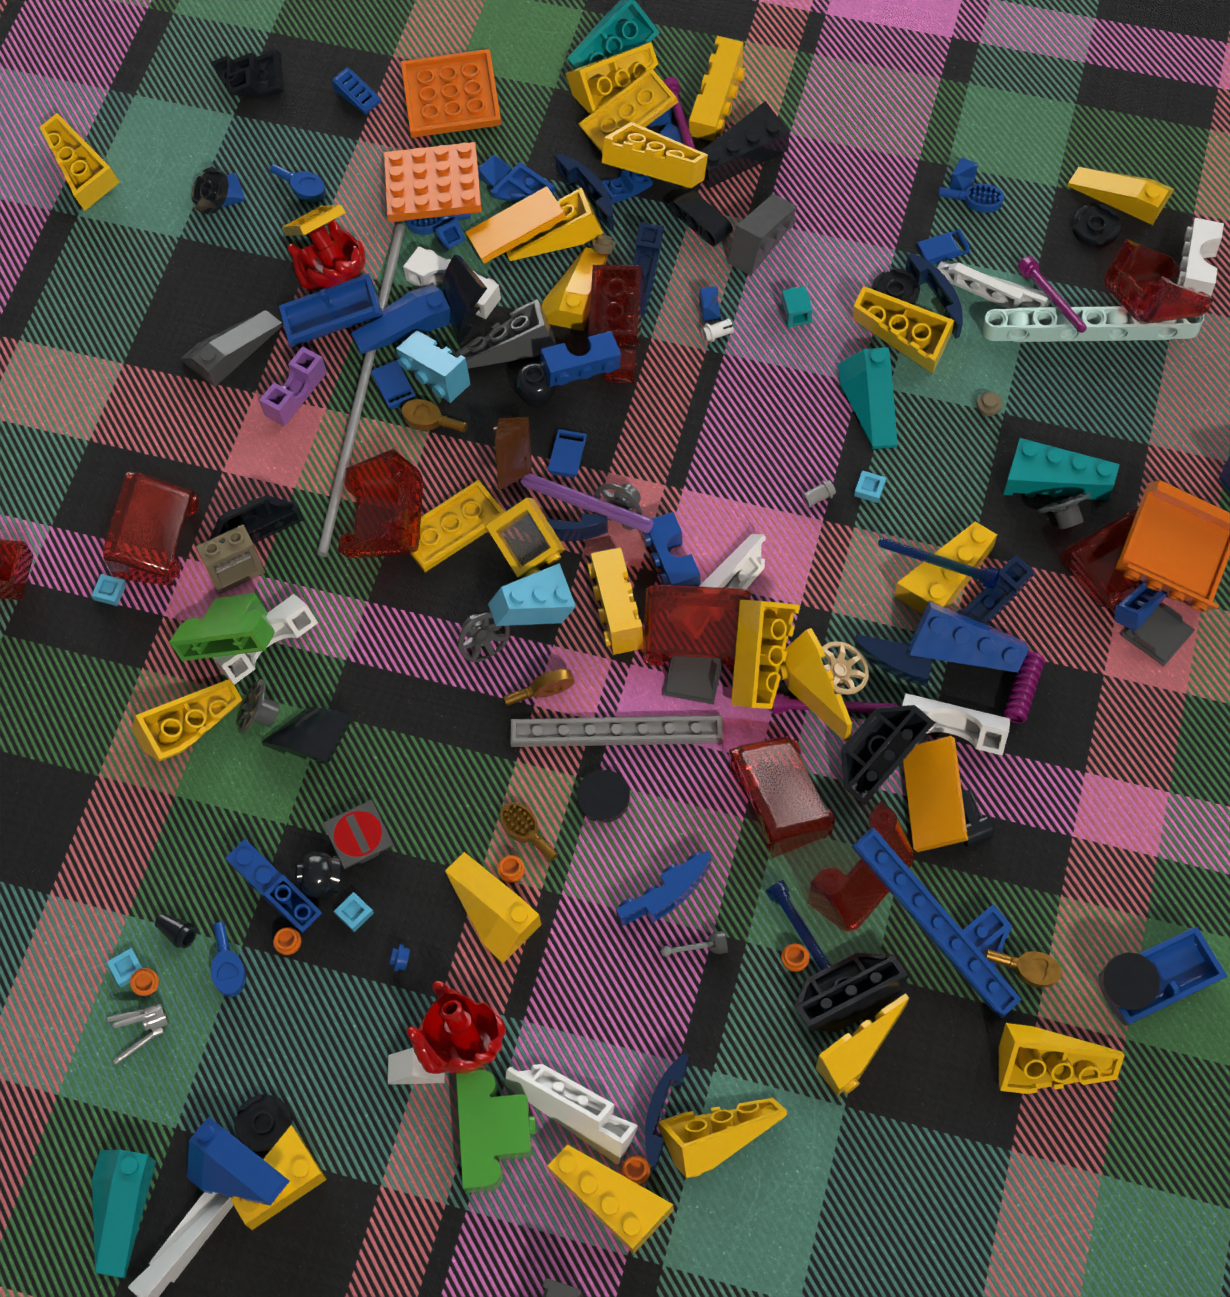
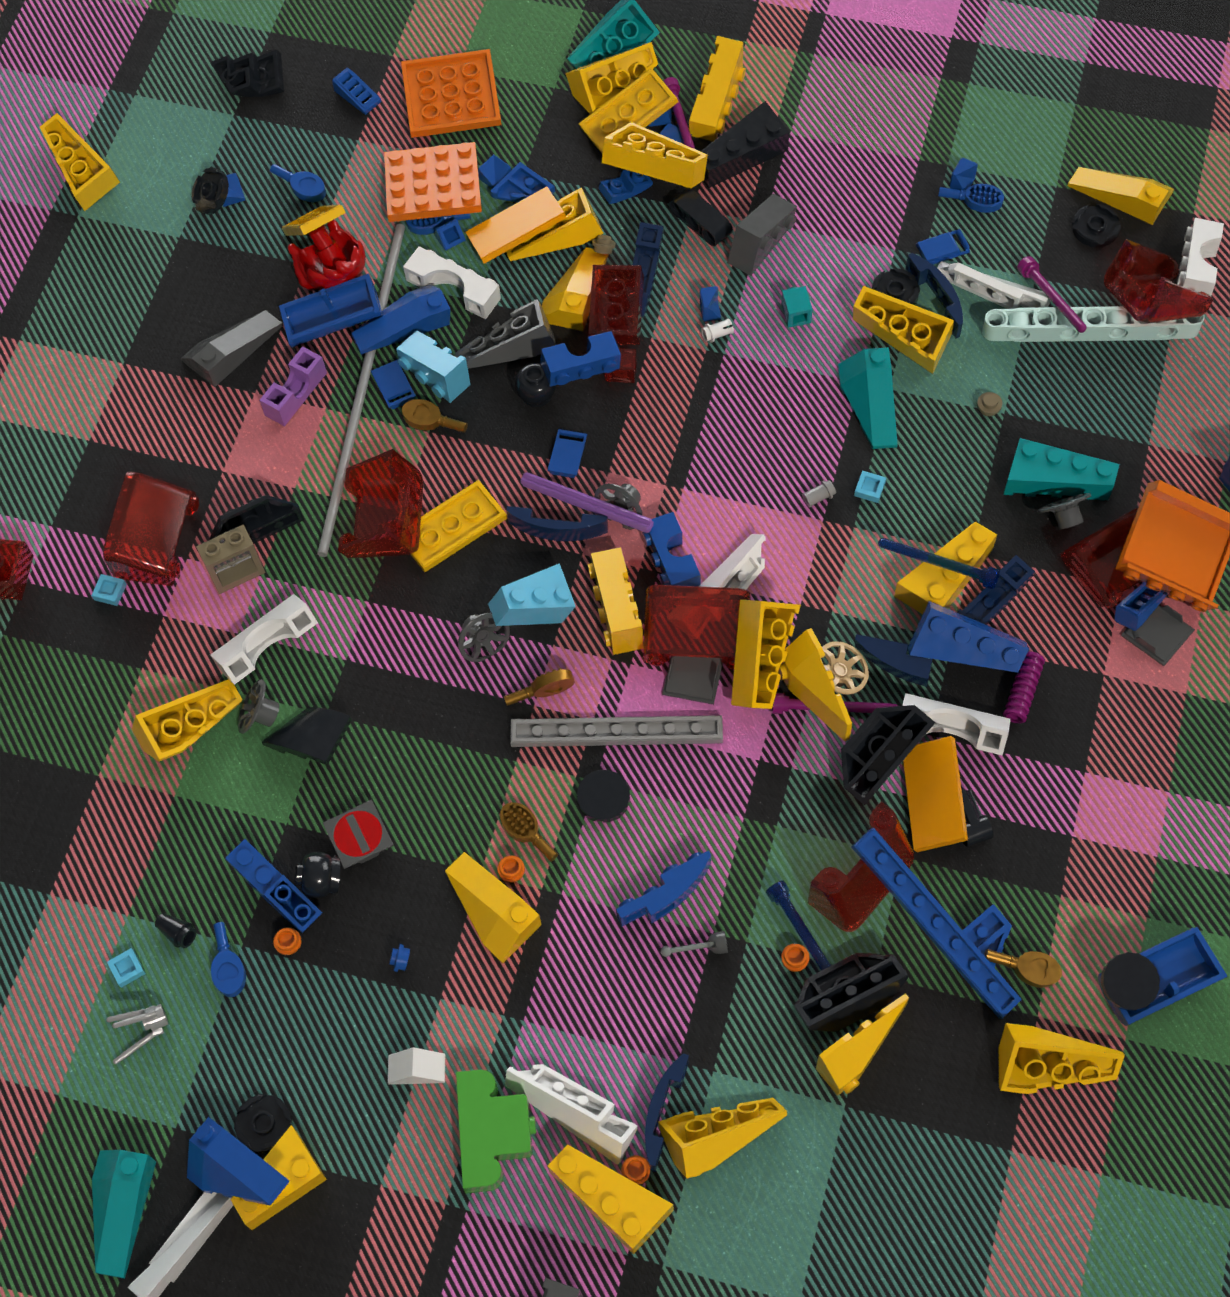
(144, 981): orange plate -> none
(228, 628): bright green brick -> none
(353, 912): medium azure tile -> none
(456, 1033): red piece -> none
(462, 292): black slope -> none
(512, 450): reddish brown slope -> none
(526, 538): yellow window -> none
(575, 171): dark blue slope -> none
(781, 793): clear red windscreen -> none

